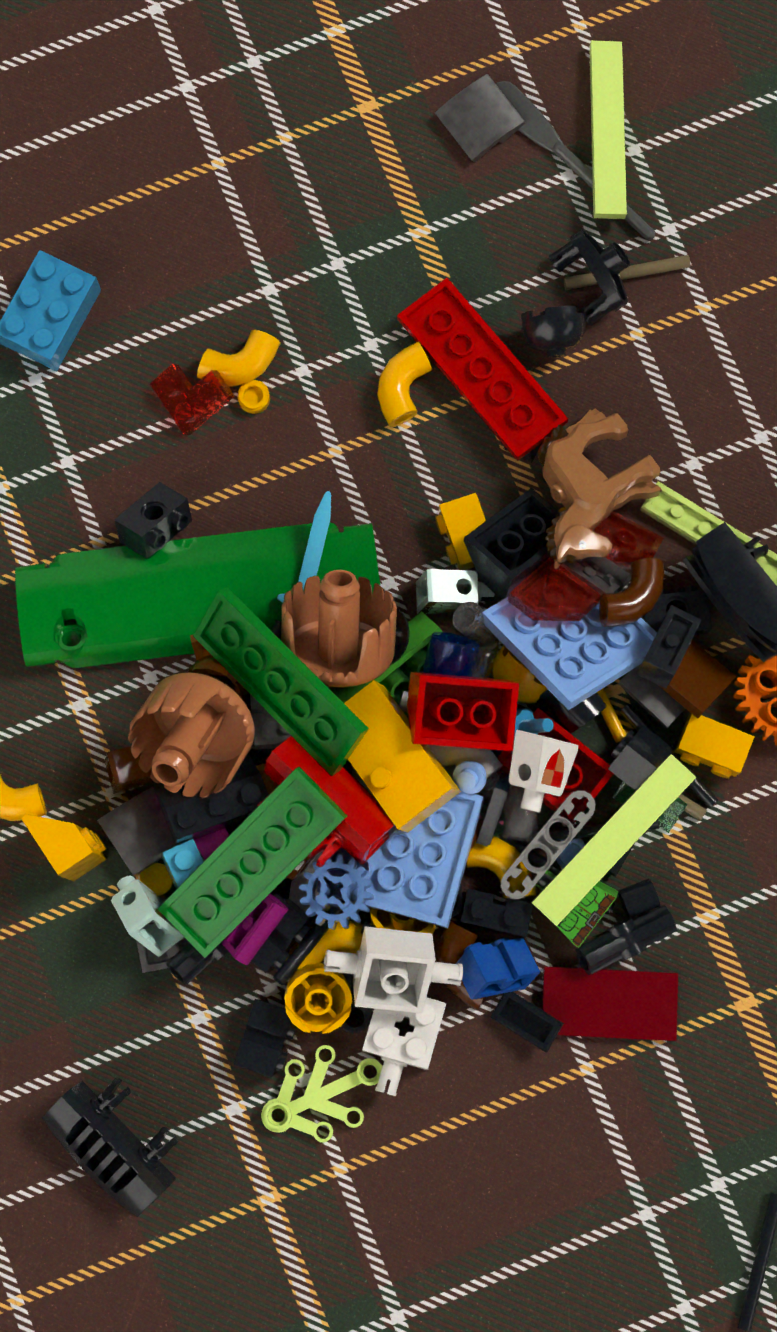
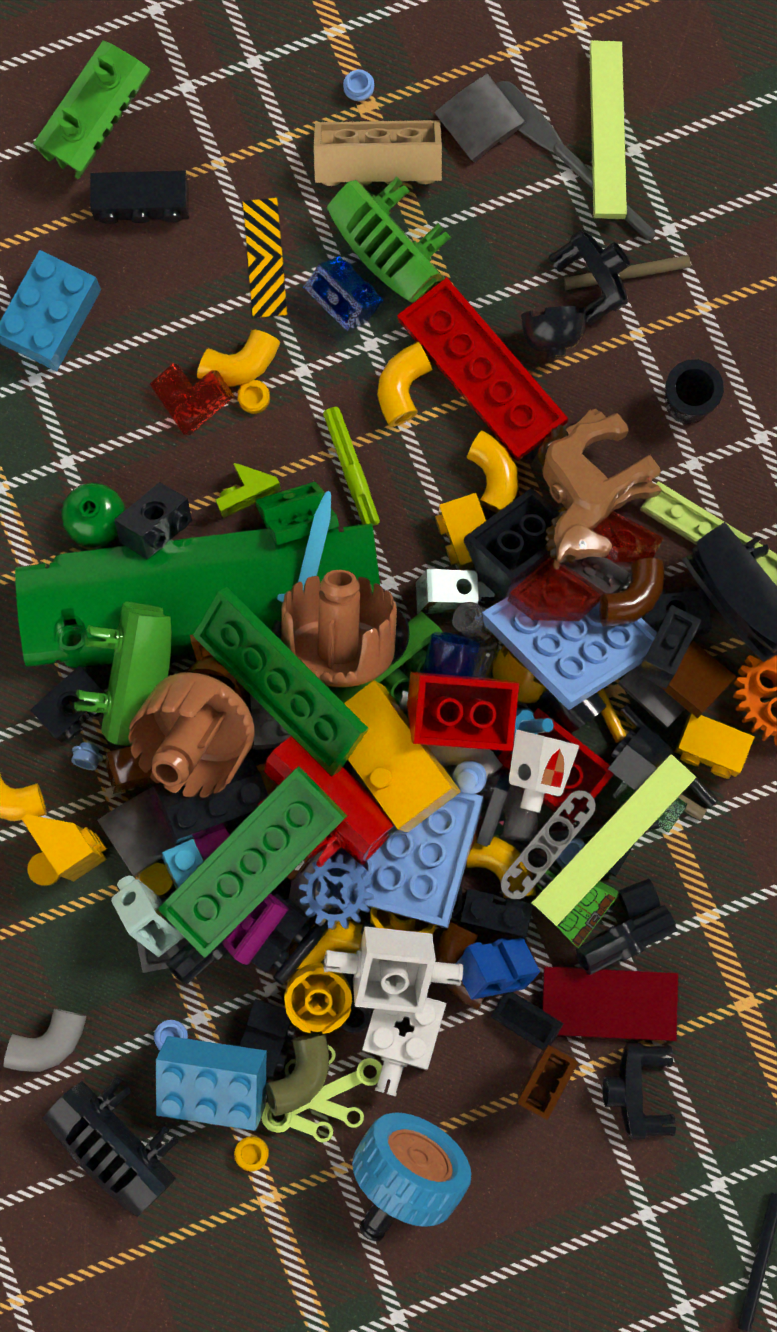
(41, 870): none -> yellow tile
(50, 1048): none -> light grey cylinder
(52, 707): none -> black brick
(86, 756): none -> light blue plate
(92, 108): none -> bright green piece
(93, 528): none -> green cylinder
(138, 665): none -> bright green piece
(139, 196): none -> black brick
(169, 1028): none -> light blue plate
(211, 1083): none -> dark azure brick
(251, 1153): none -> yellow tile
(255, 486): none -> lime slope
(265, 257): none -> sticker
(291, 512): none -> green slope
(306, 1078): none -> olive cylinder
(343, 293): none -> clear blue brick
(351, 467): none -> lime axle
(358, 85): none -> light blue plate
(377, 151): none -> tan slope
(382, 243): none -> bright green piece
(408, 1173): none -> dark azure wheel
(499, 471): none -> yellow cylinder
(546, 1081): none -> reddish brown torso
(626, 1091): none -> black connector
(699, 376): none -> black piece

